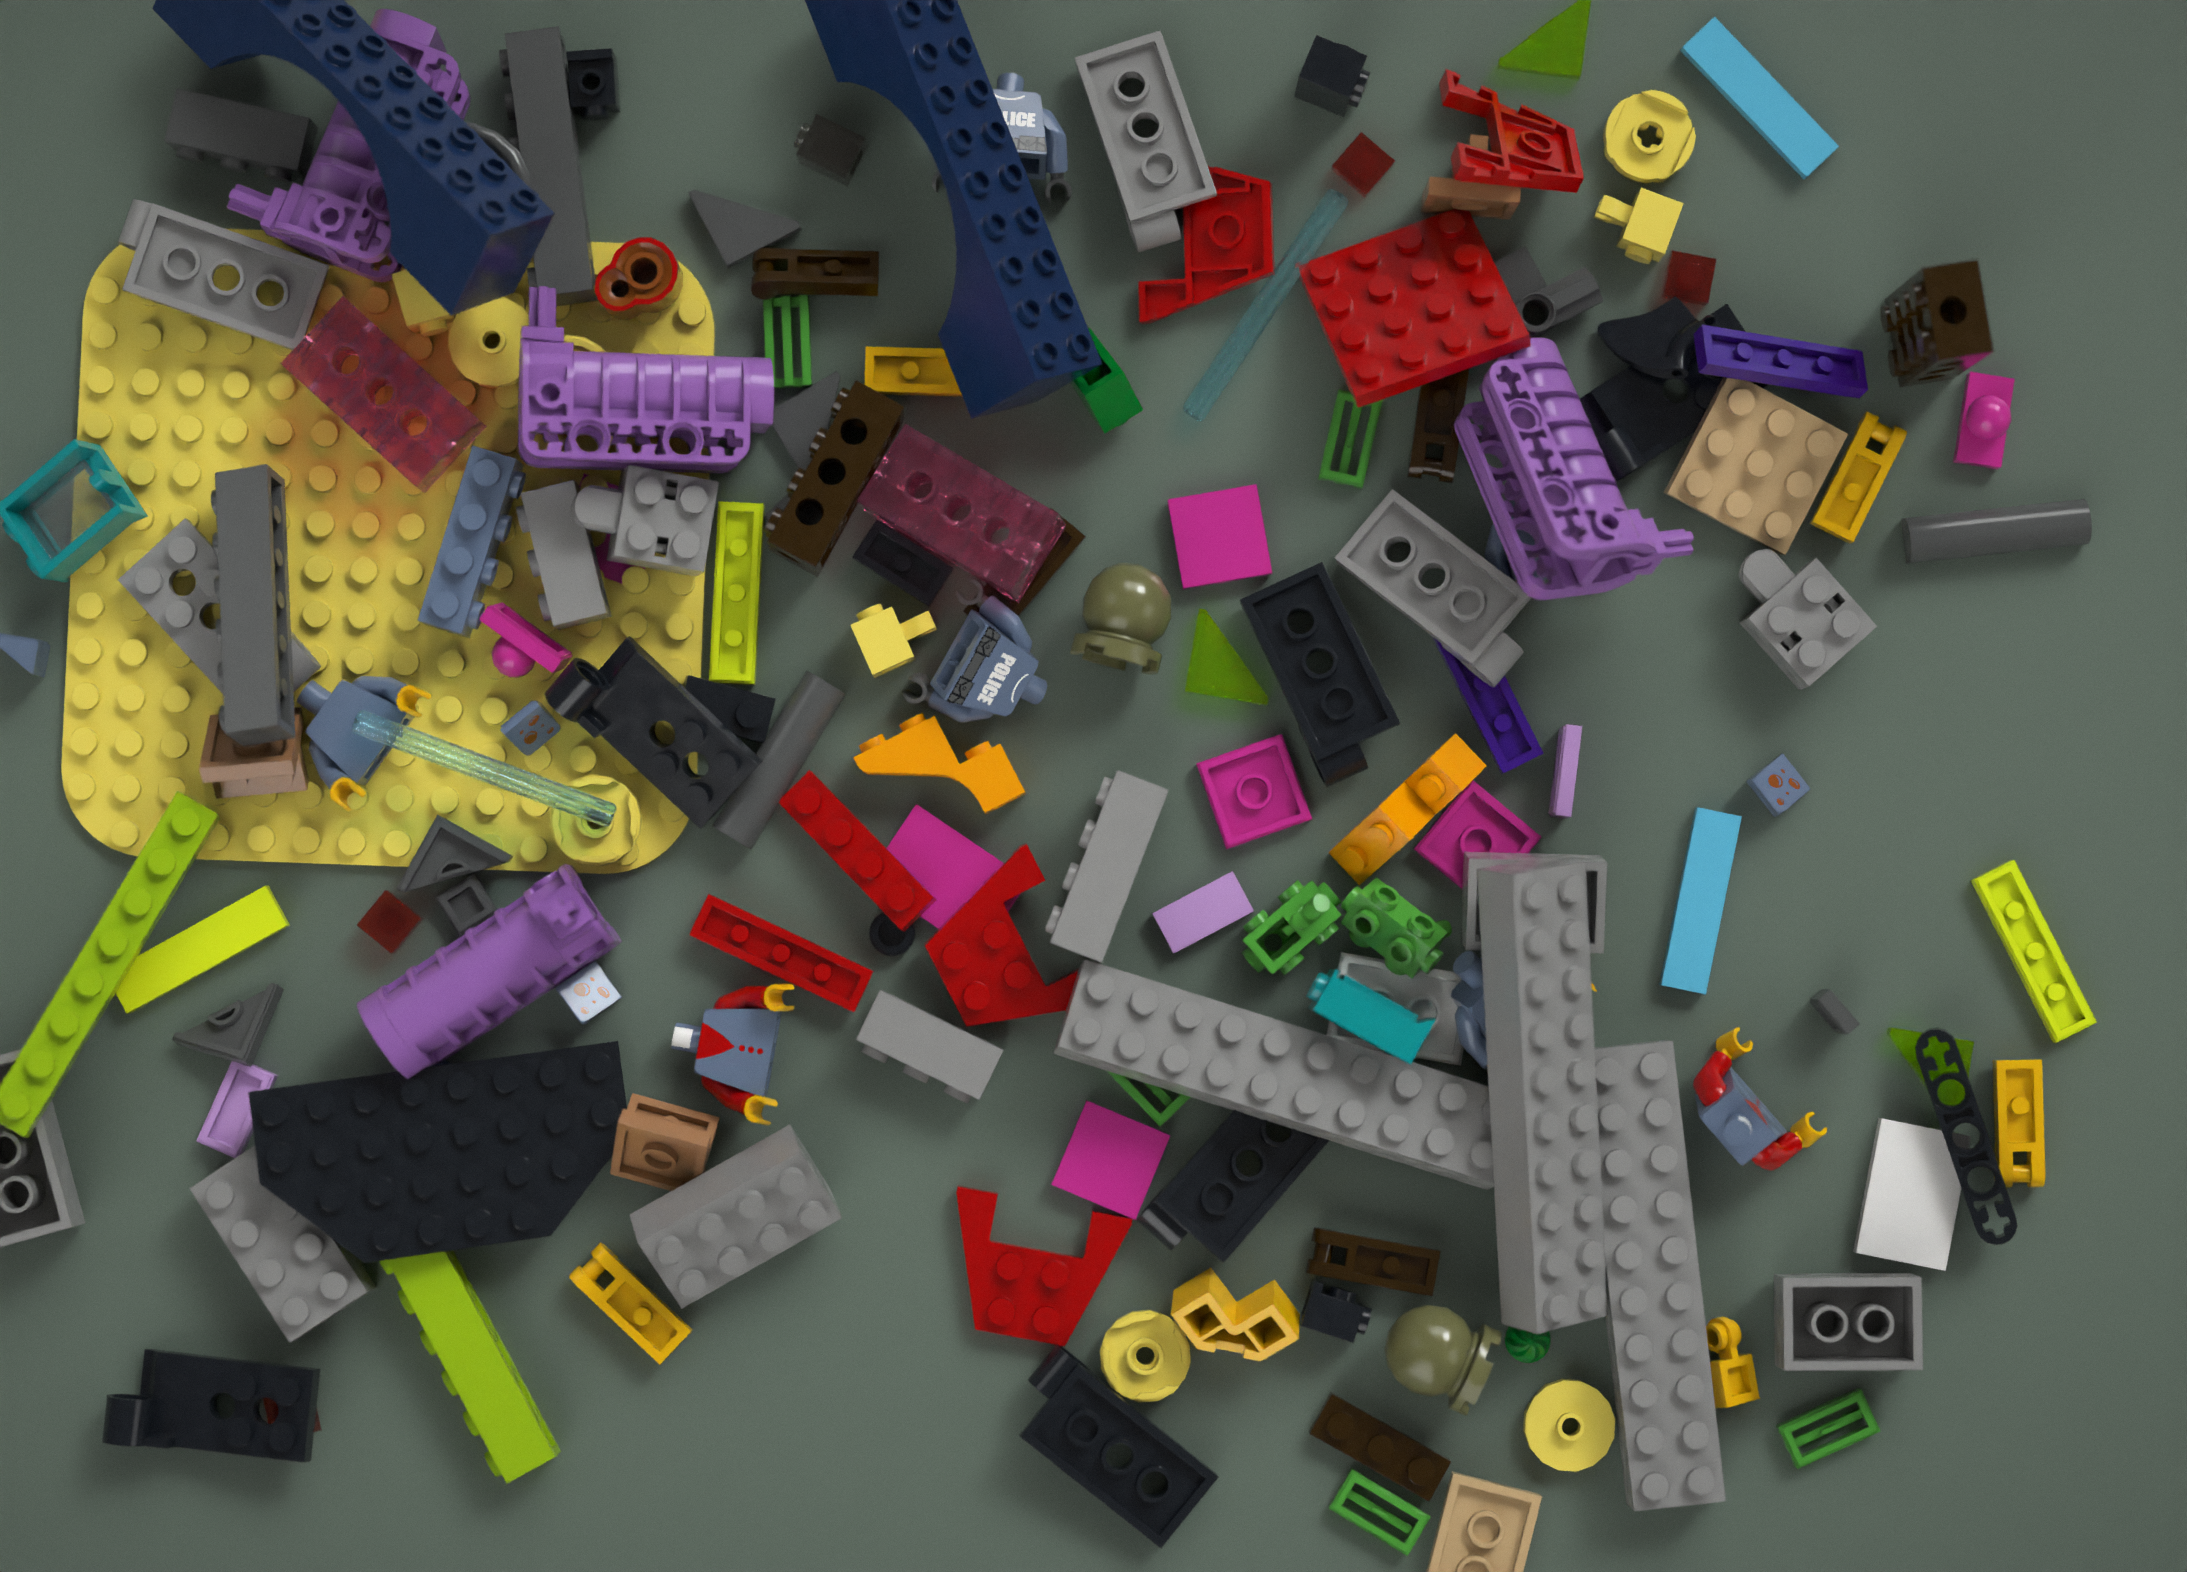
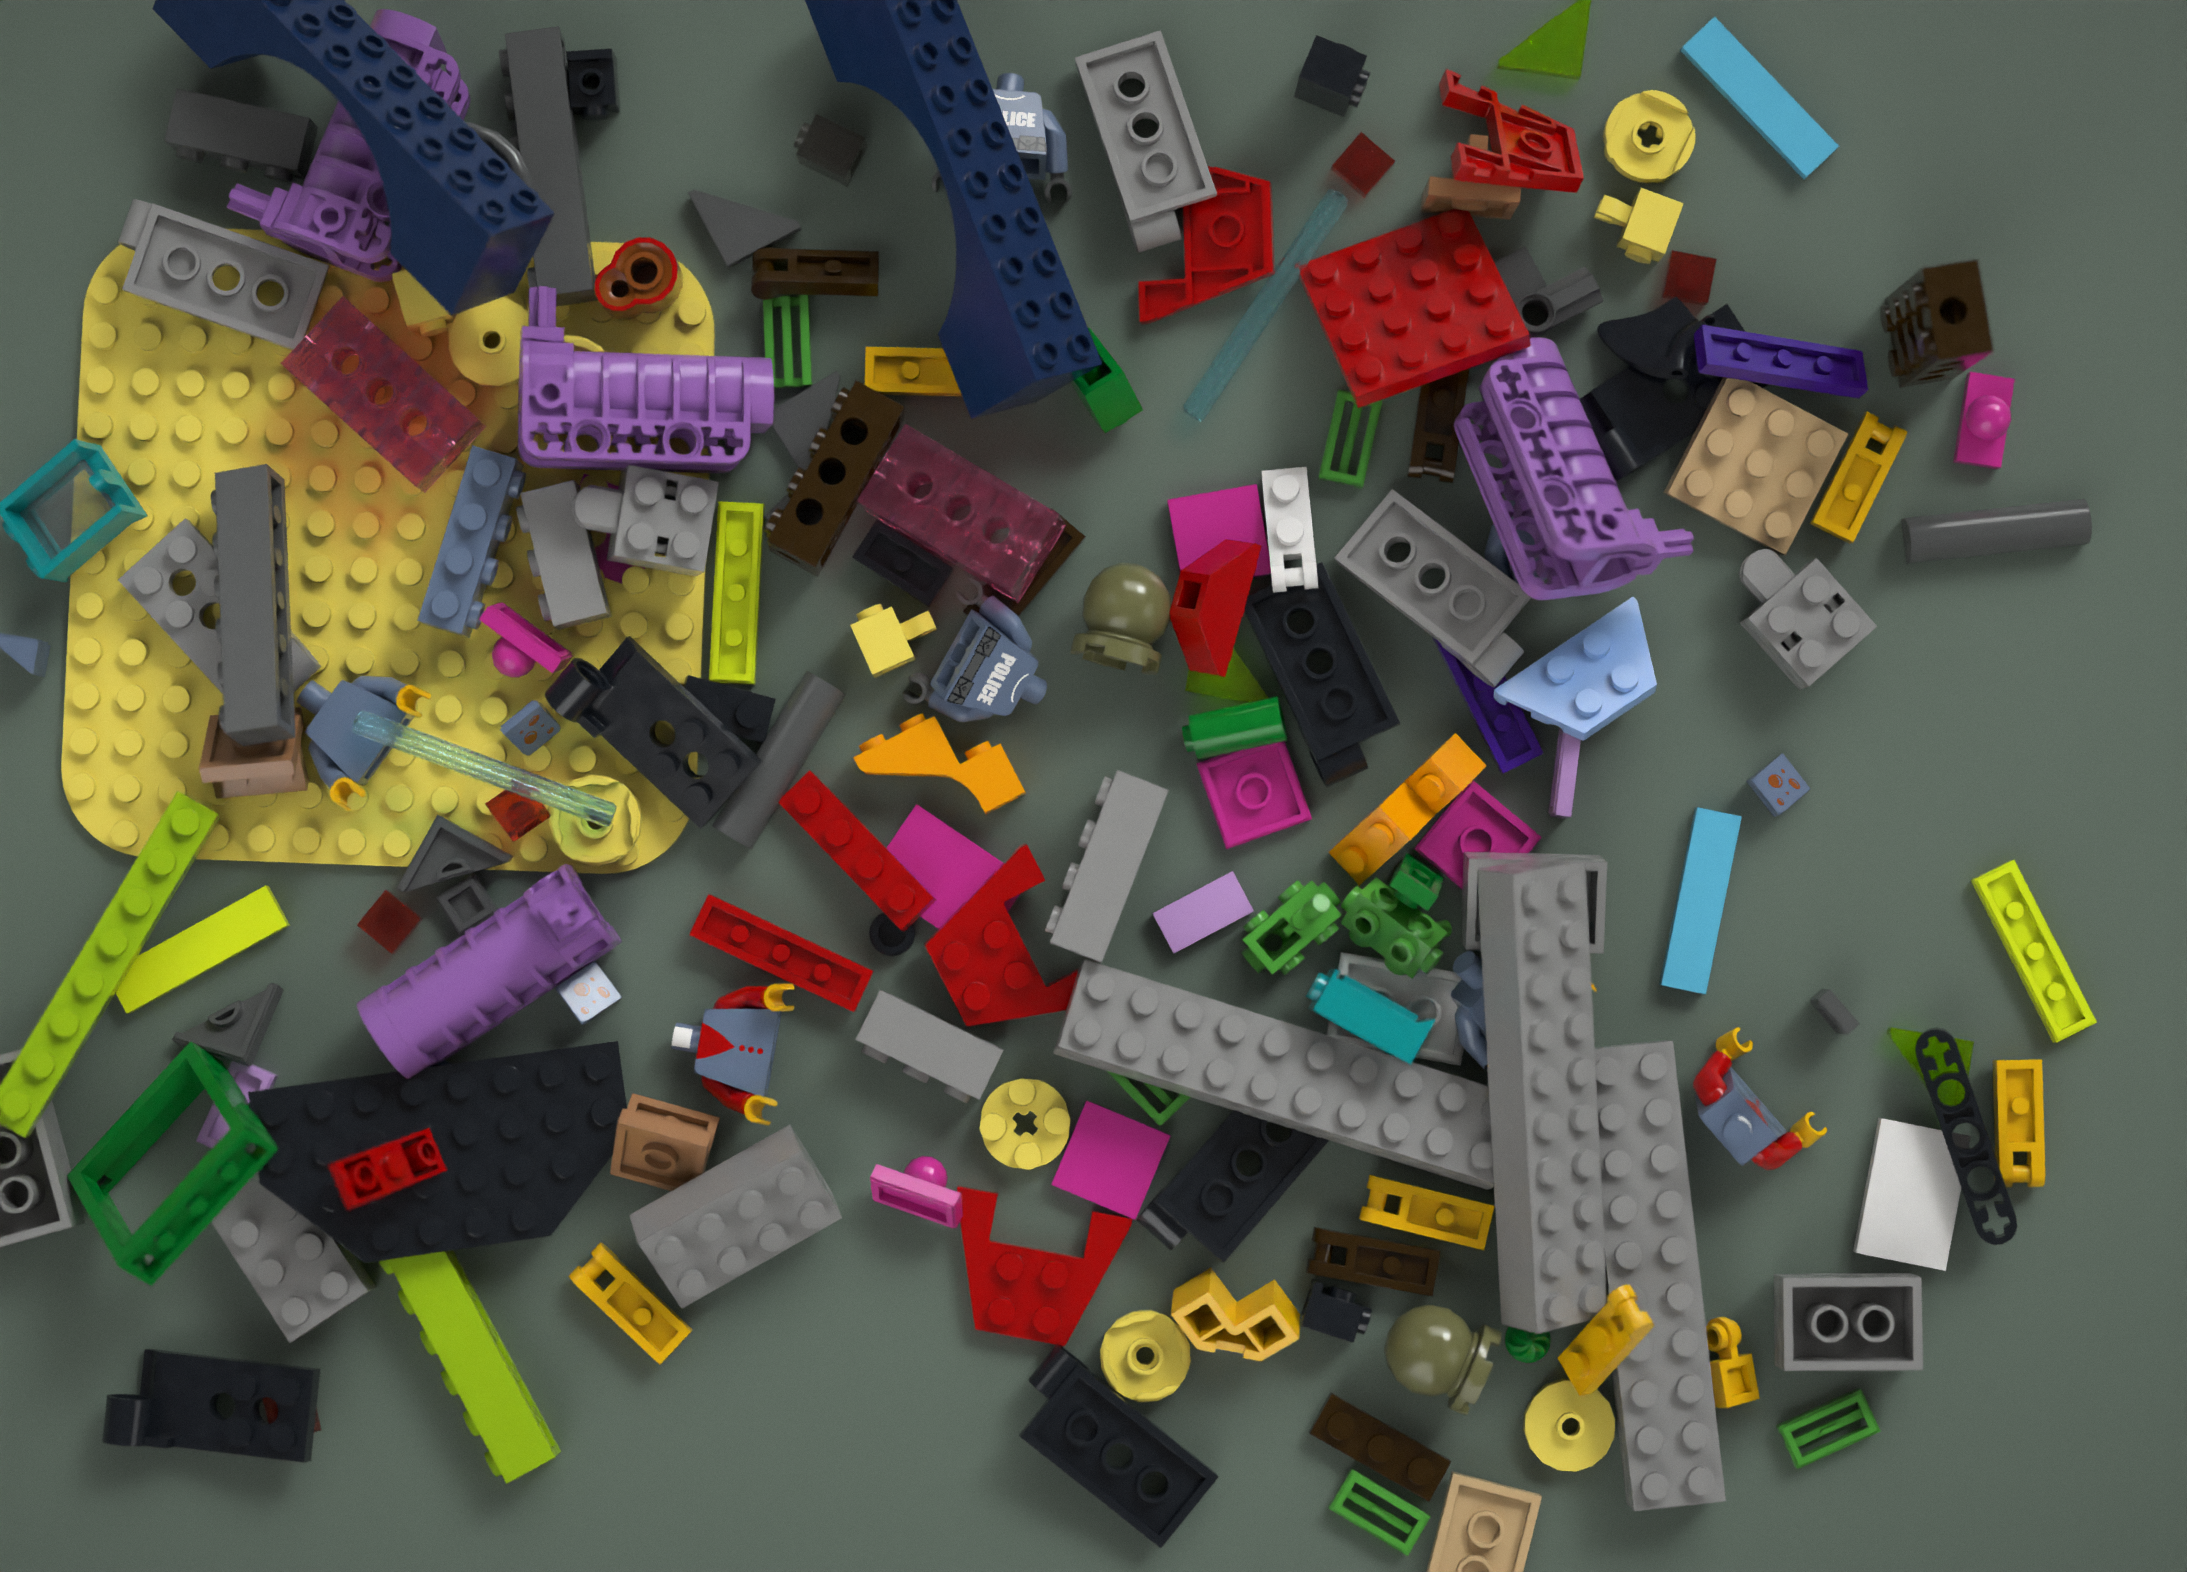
(200, 1193): none -> green window
(387, 1168): none -> red slope
(516, 813): none -> clear red plate
(918, 1191): none -> dark pink tile
(998, 1124): none -> light yellow plate
(1212, 603): none -> red slope
(1235, 728): none -> green brick
(1289, 527): none -> white plate
(1416, 883): none -> green plate
(1428, 1212): none -> yellow plate
(1588, 676): none -> light blue wing
(1605, 1341): none -> yellow plate

